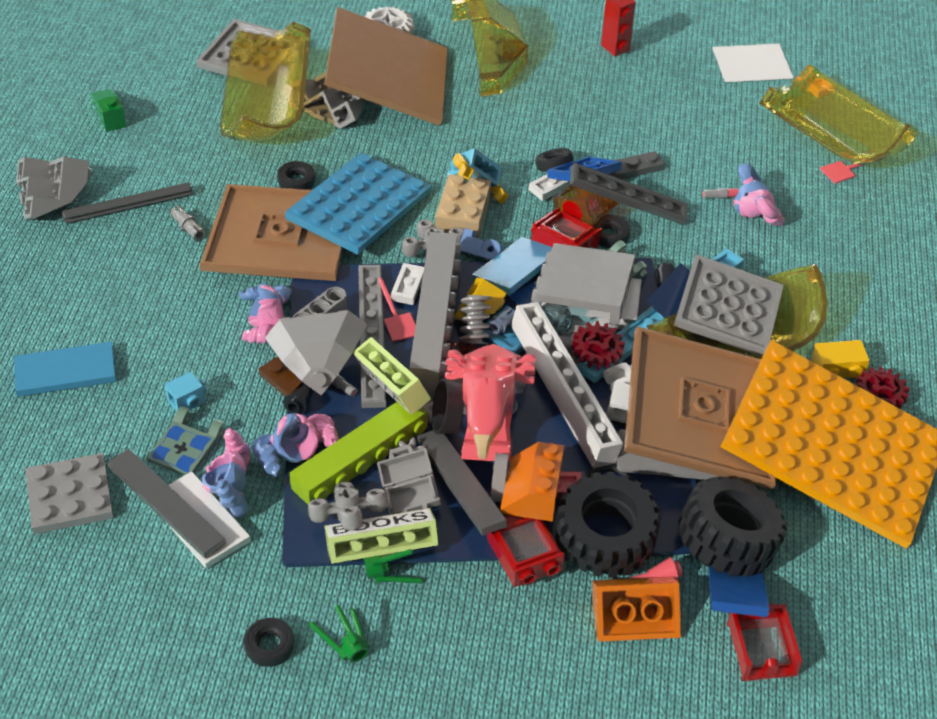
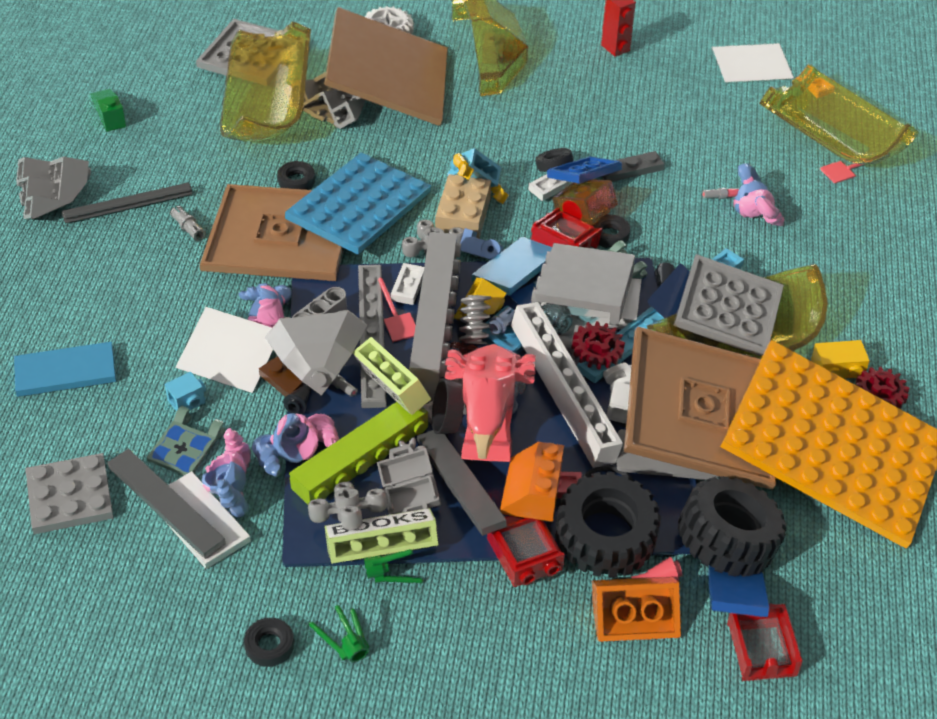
(227, 349): none -> white sticker
(499, 476): light grey beam -> none
(628, 193): dark grey tile -> none

